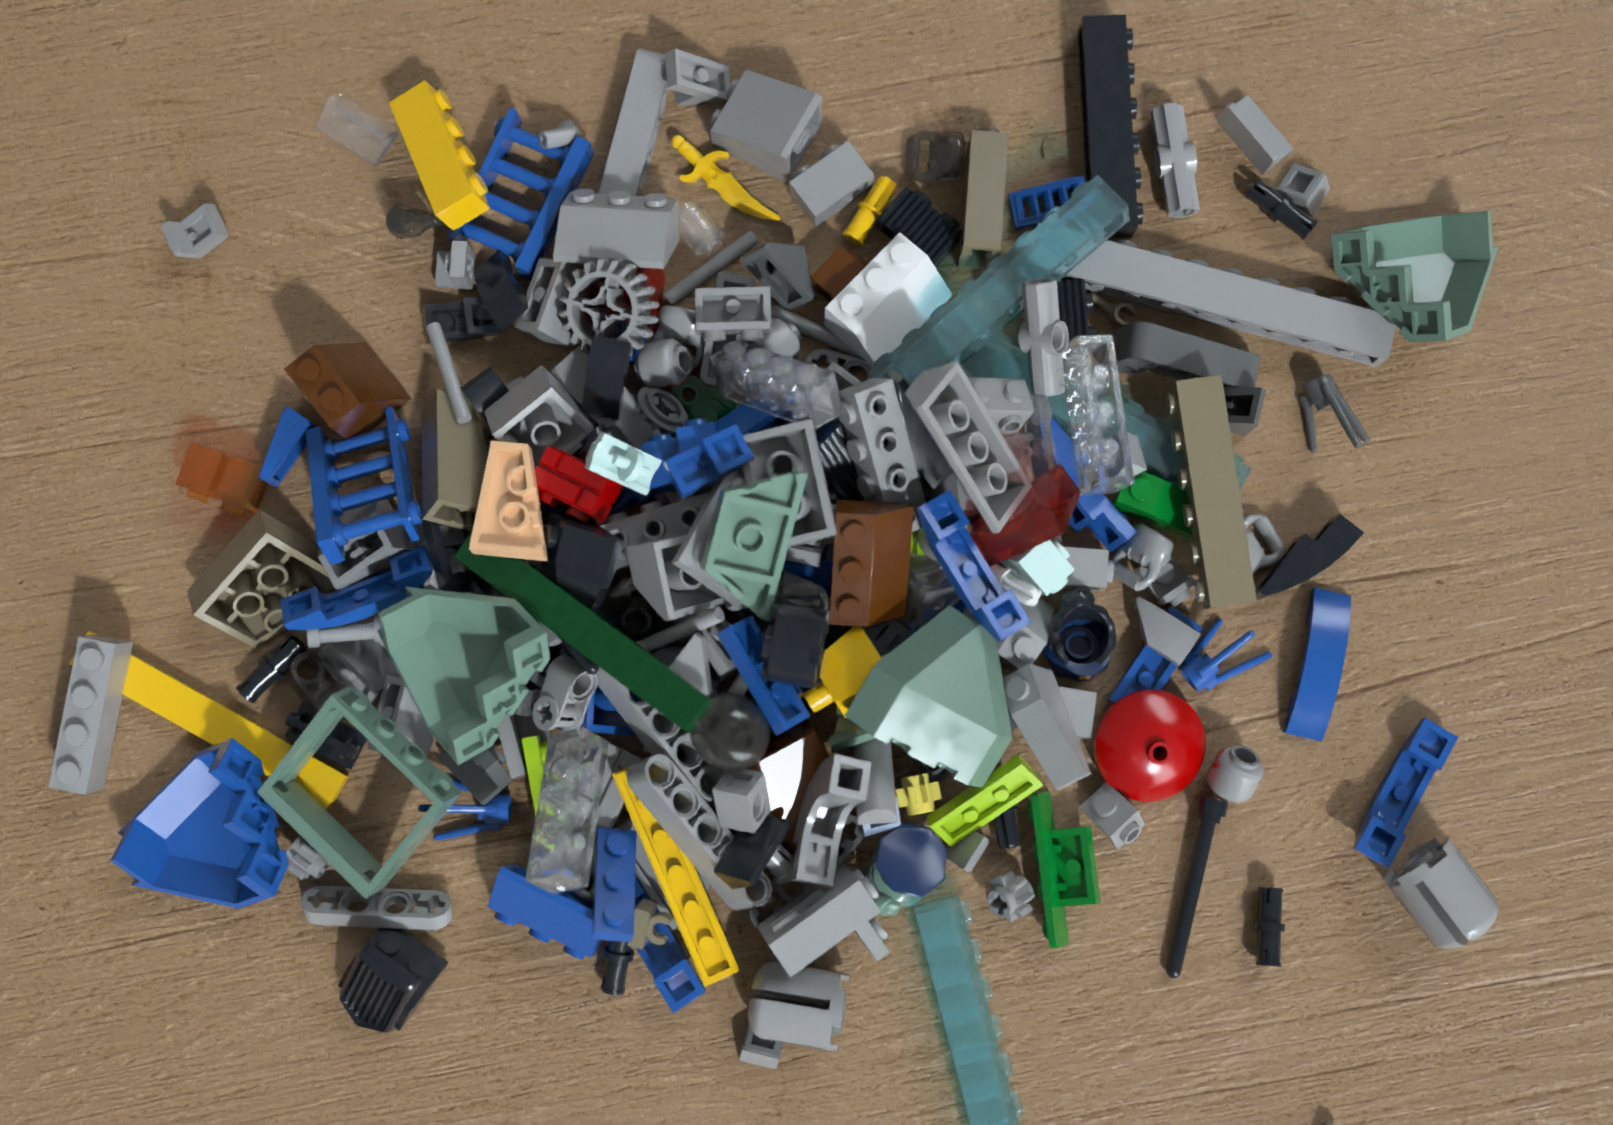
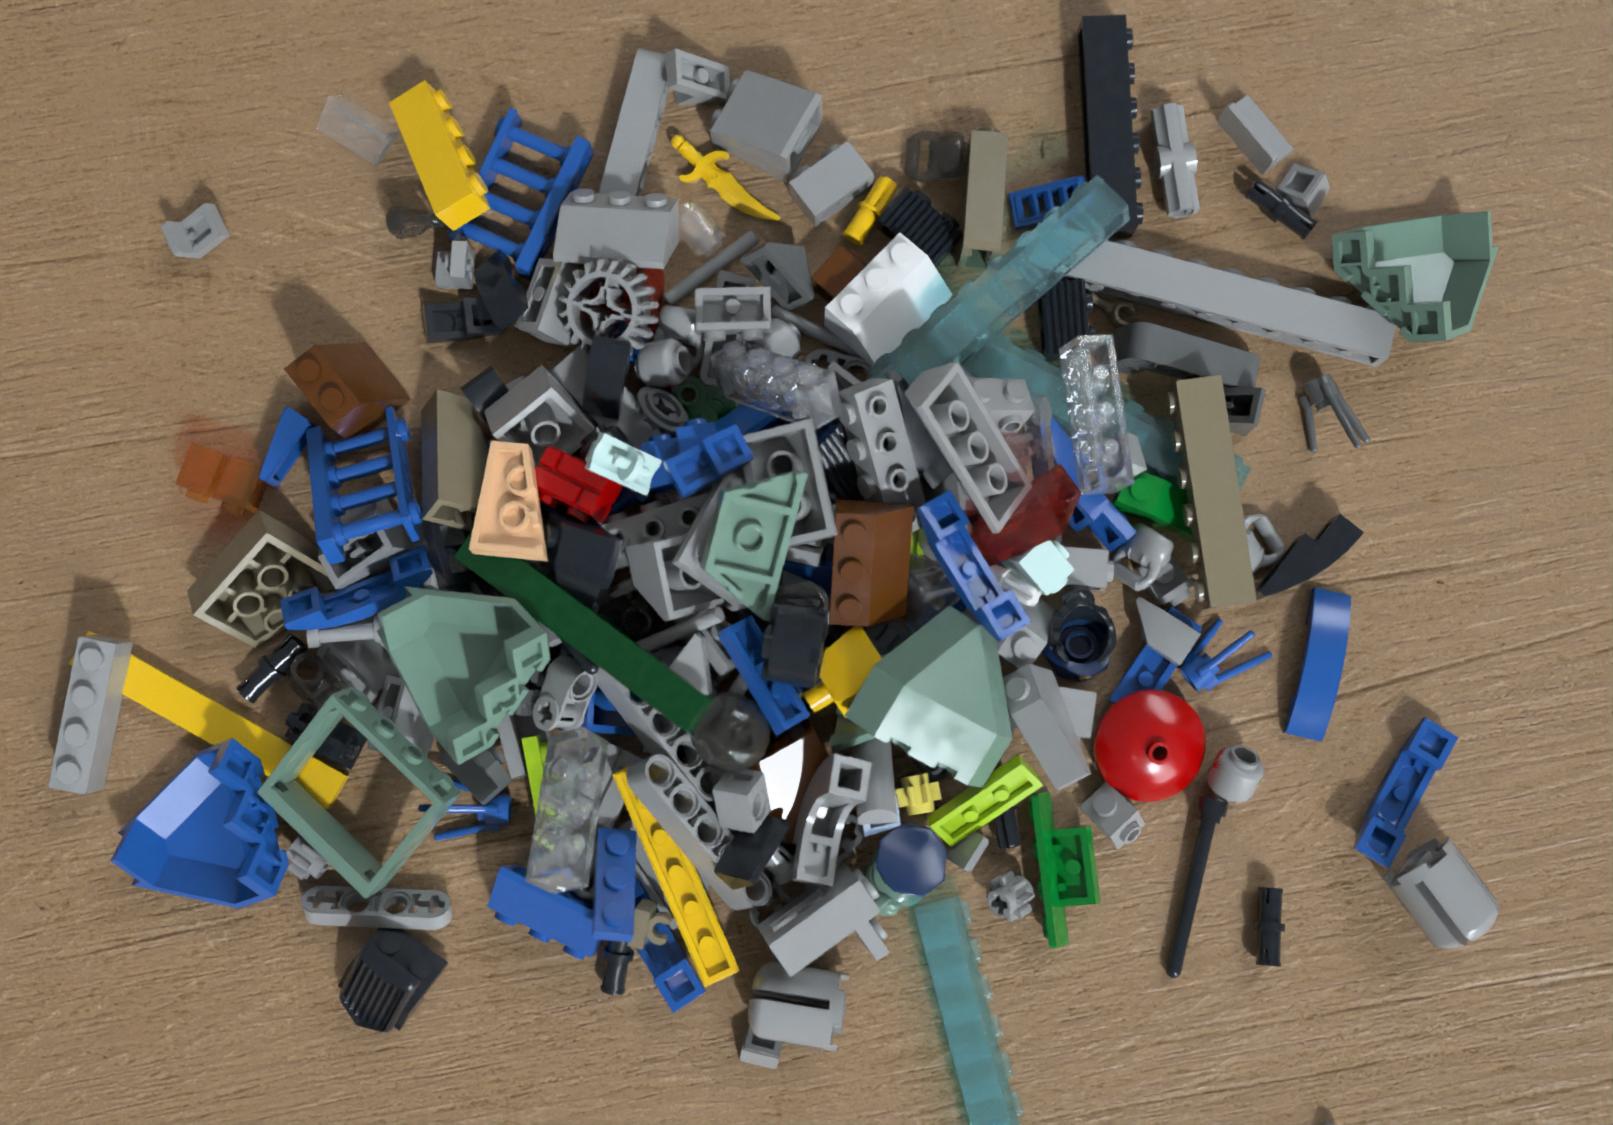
(448, 373): light grey bar -> none
(559, 136): light grey arm -> none
(1043, 336): light grey piece -> none

